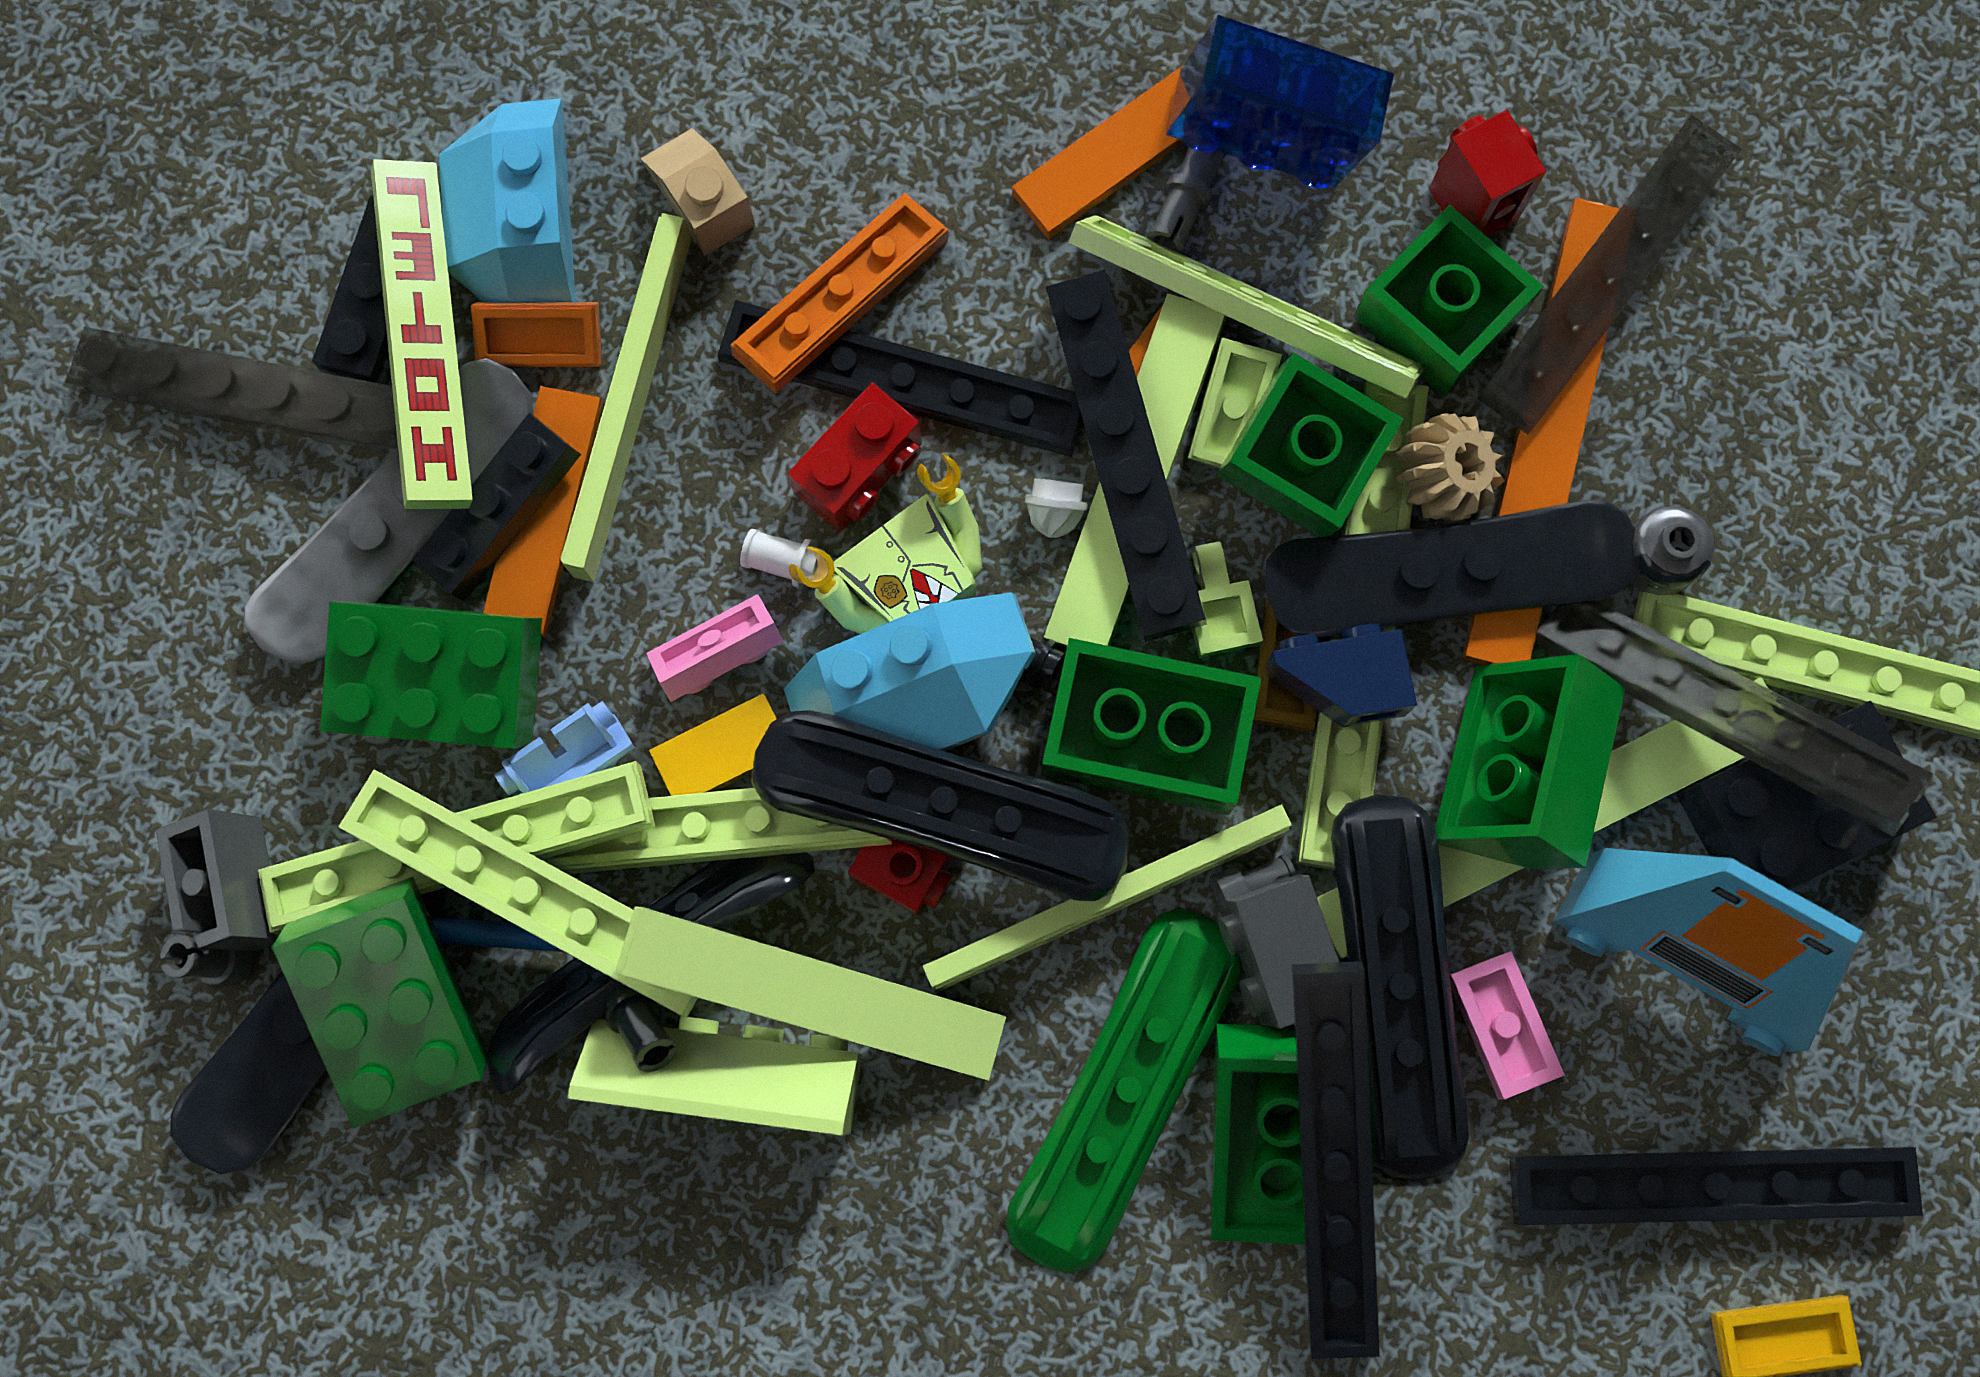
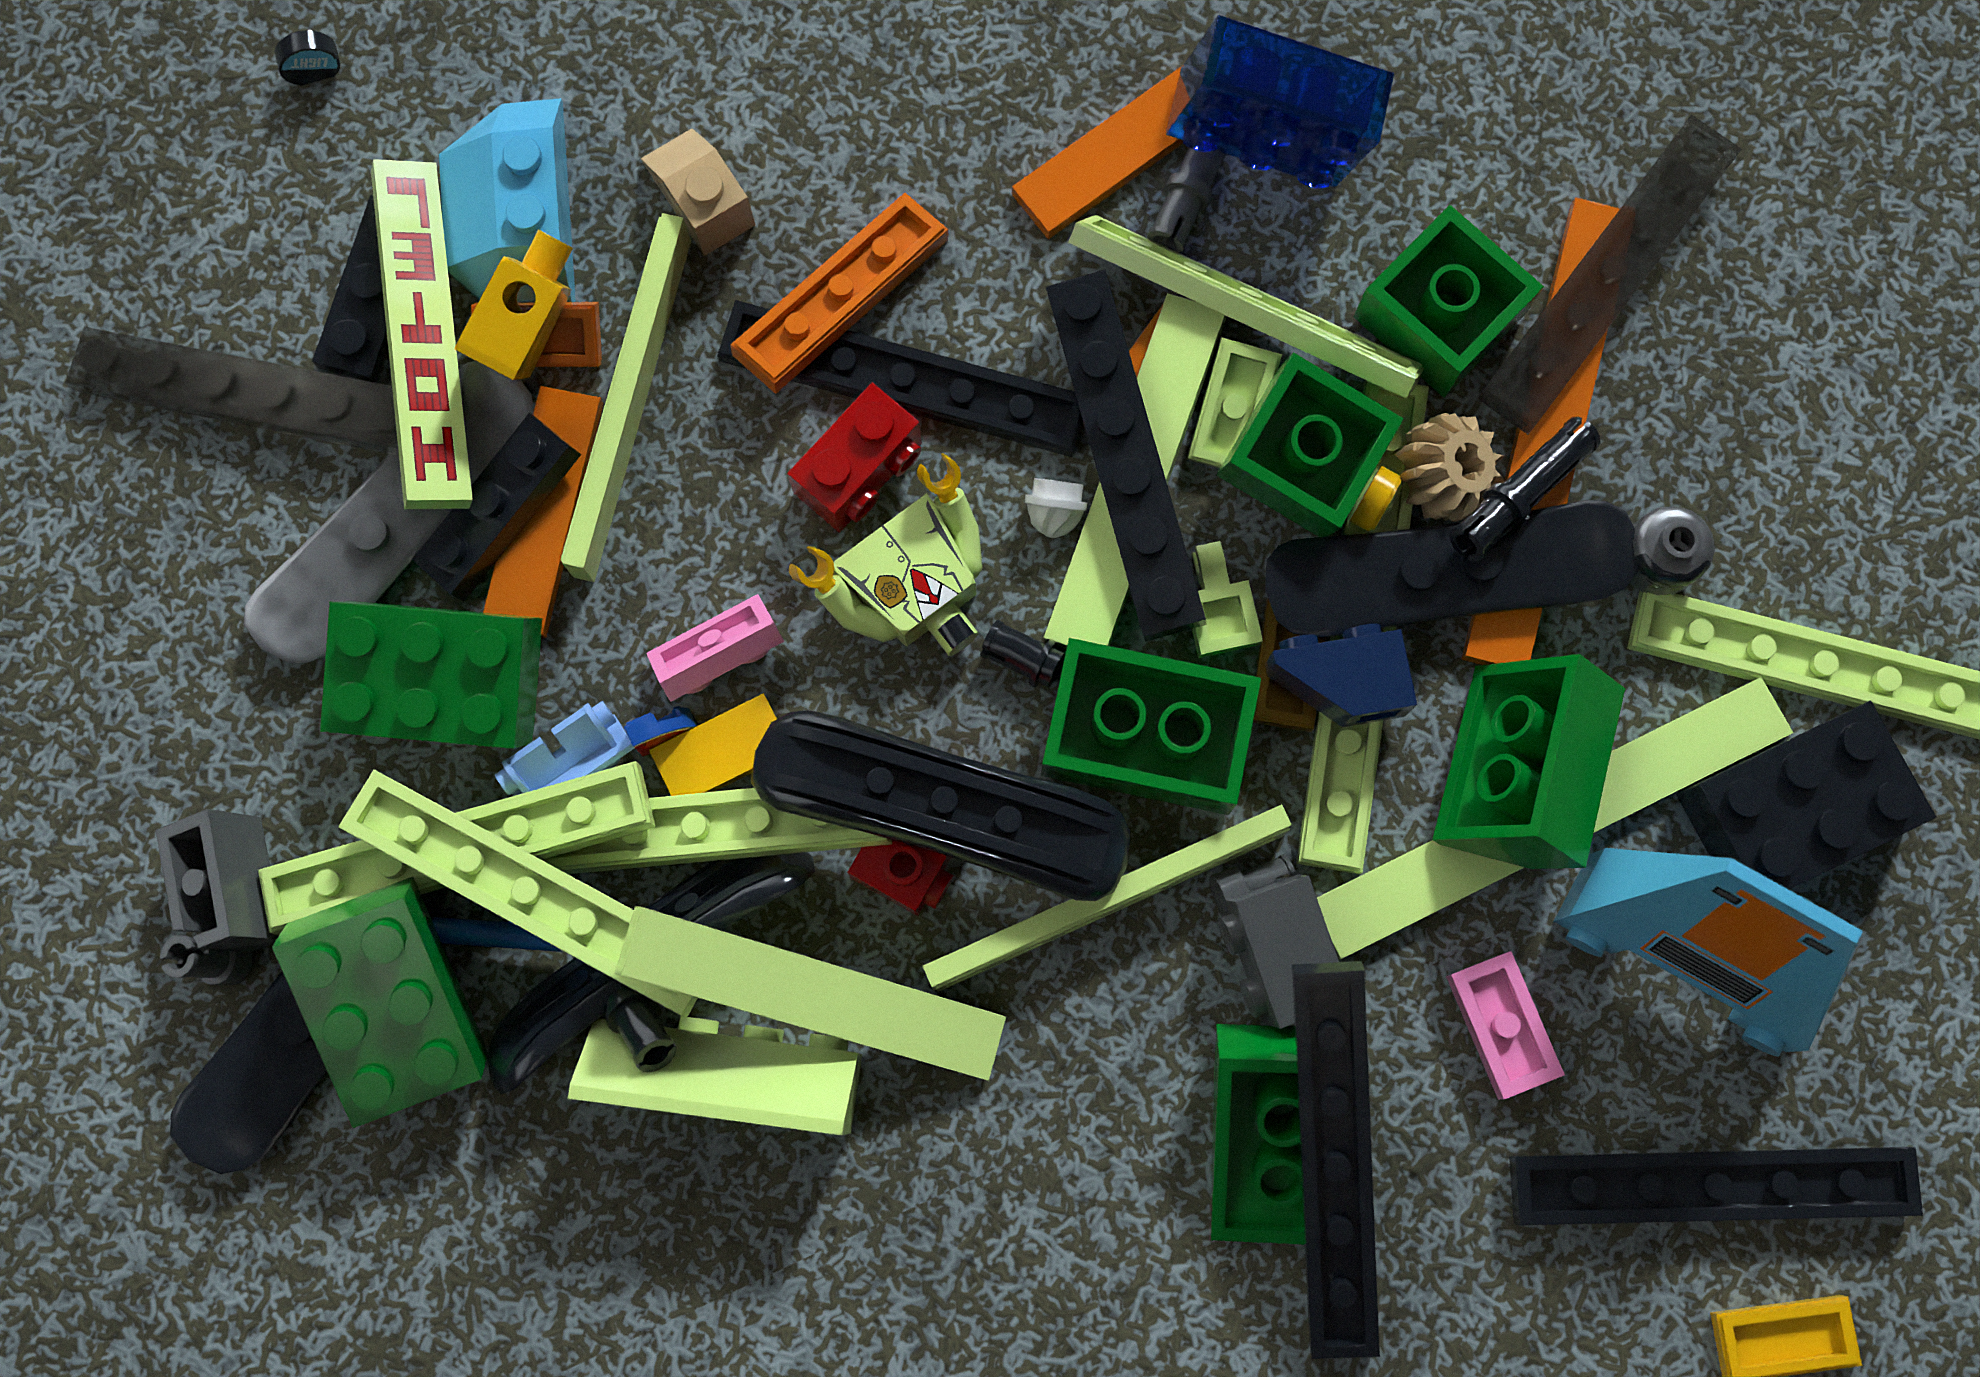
(307, 57): none -> black tile
(498, 329): none -> yellow torso
(648, 732): none -> blue tile
(776, 554): white pin -> none
(925, 675): medium azure wedge -> none
(1123, 1093): green piece -> none
(1376, 499): none -> yellow tile
(1396, 927): black piece -> none
(1488, 172): red brick -> none
(1509, 503): none -> black pin
(1740, 714): clear smoke plate -> none

